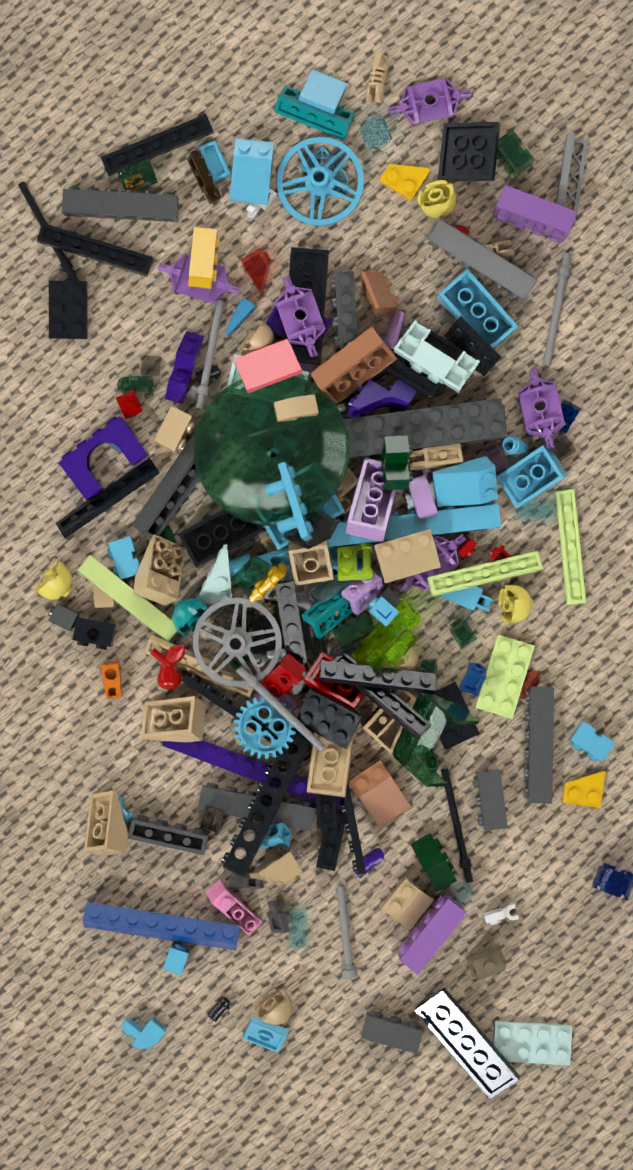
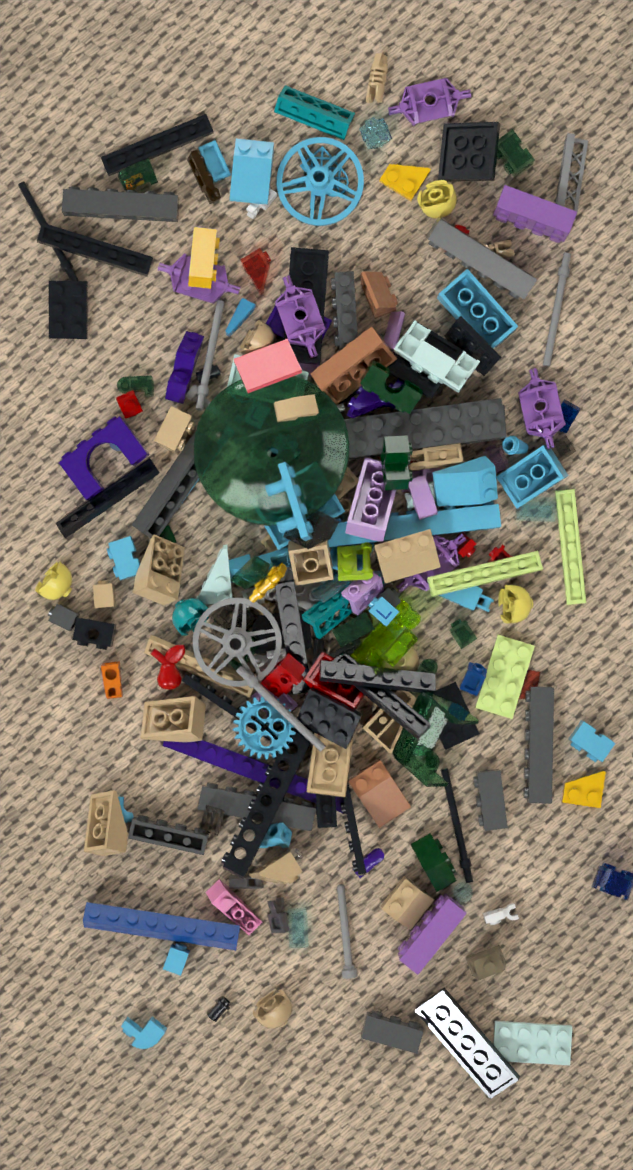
(126, 598): yellowish green tile -> none
(151, 365): clear smoke tile -> none
(209, 535): black brick -> none
(265, 1034): medium azure tile -> none
(322, 91): medium azure tile -> none
(331, 844): black plate -> none
(403, 397): none -> dark green arch

